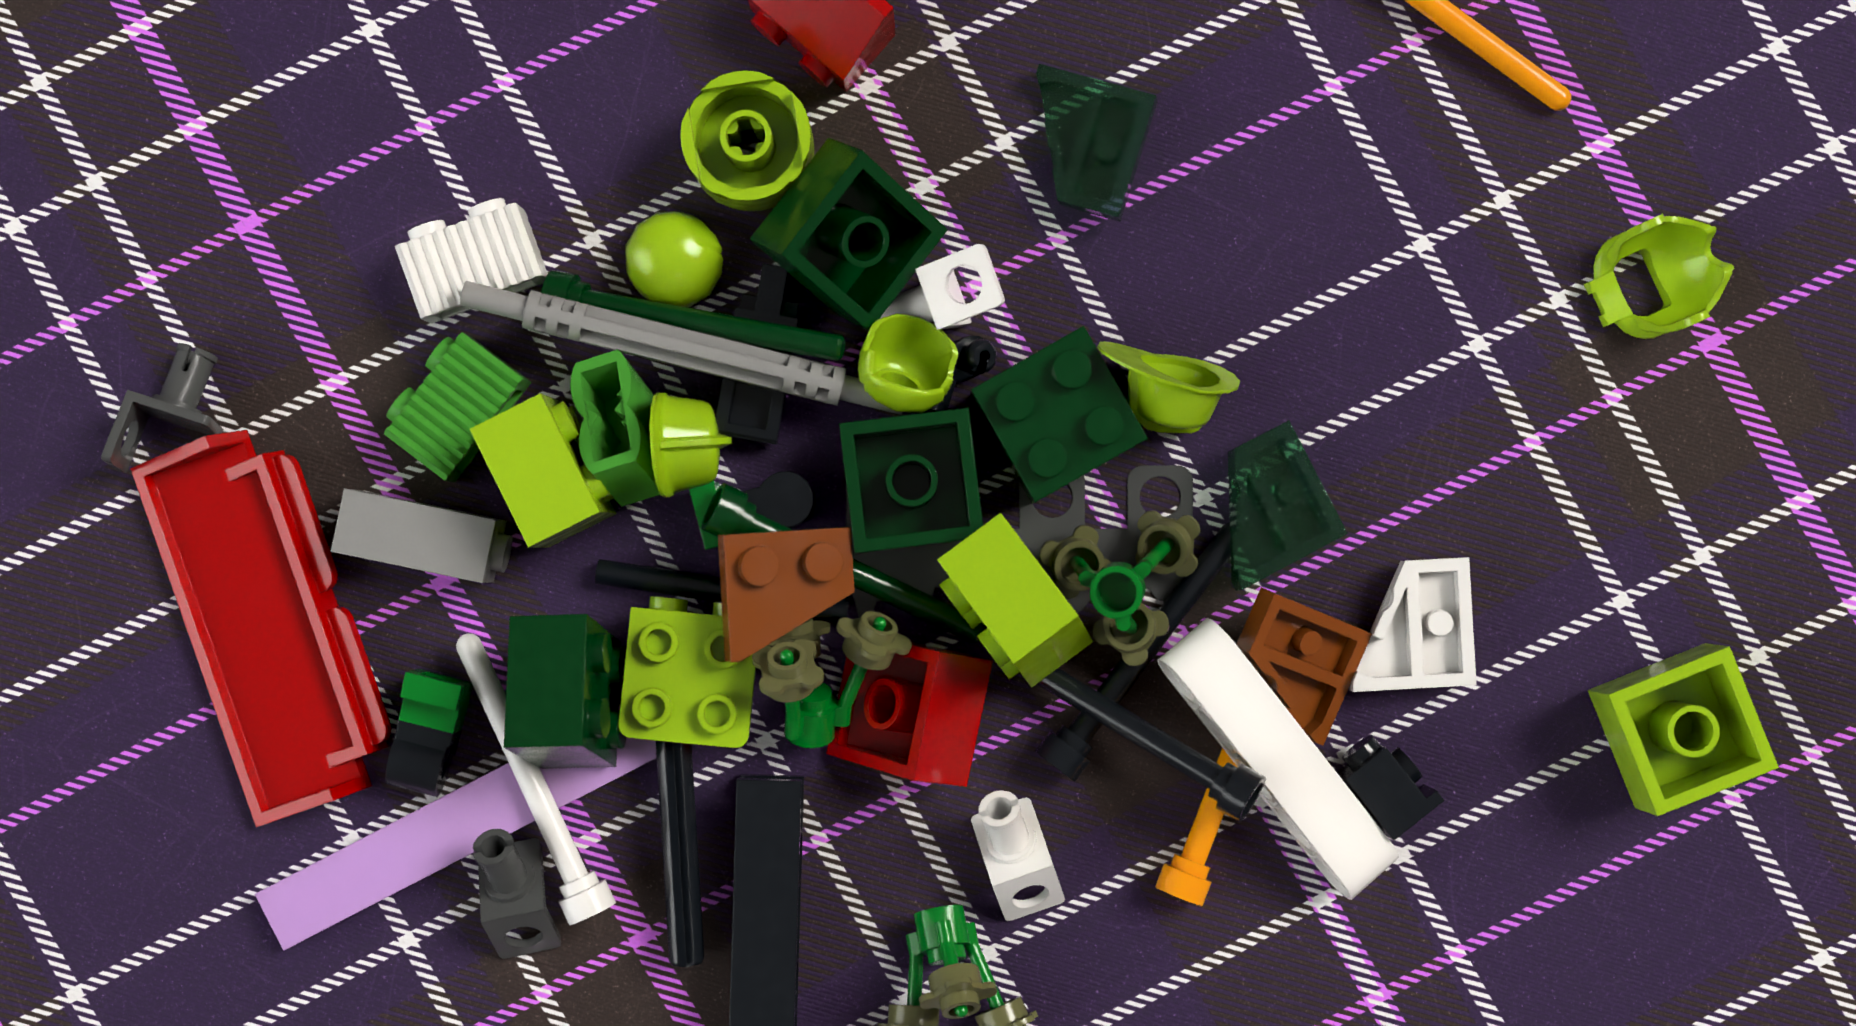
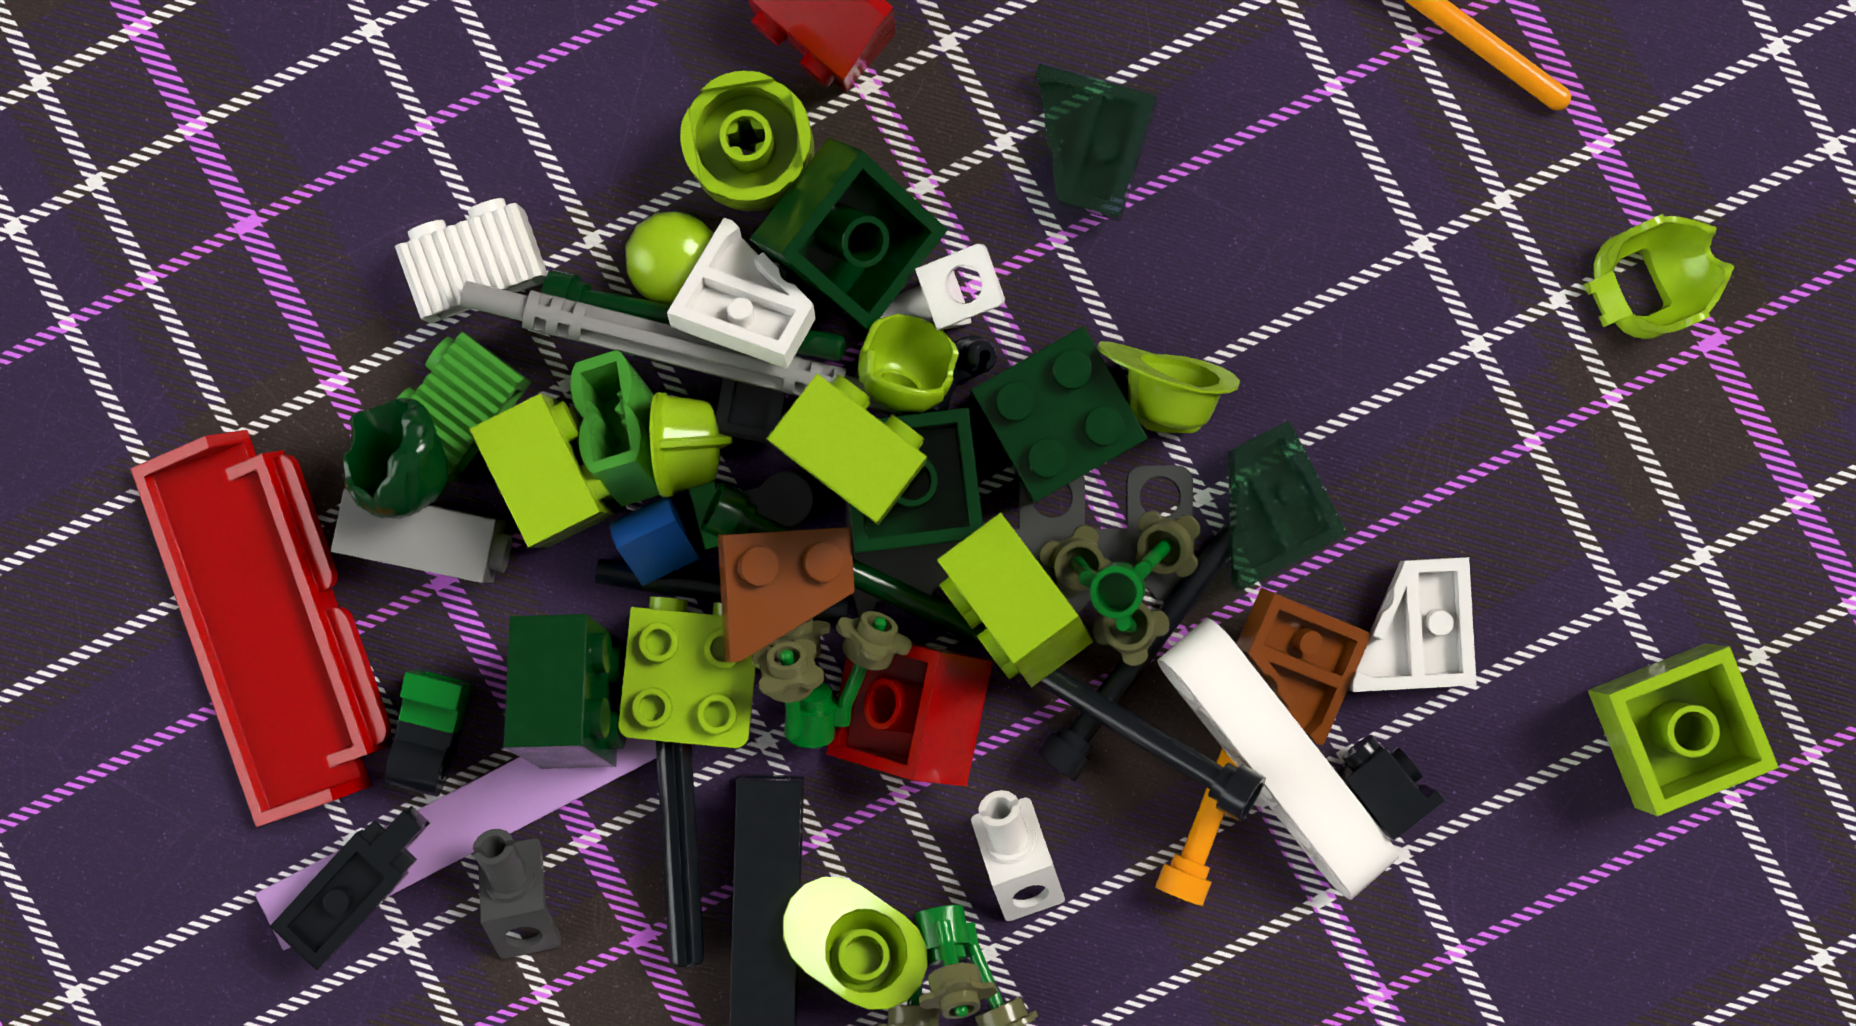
(175, 405): dark grey bracket -> none
(349, 888): none -> black hinge
(394, 459): none -> dark green hair
(581, 889): white piece -> none
(654, 540): none -> blue brick
(742, 301): none -> white wing
(849, 447): none -> lime brick
(854, 943): none -> lime piece

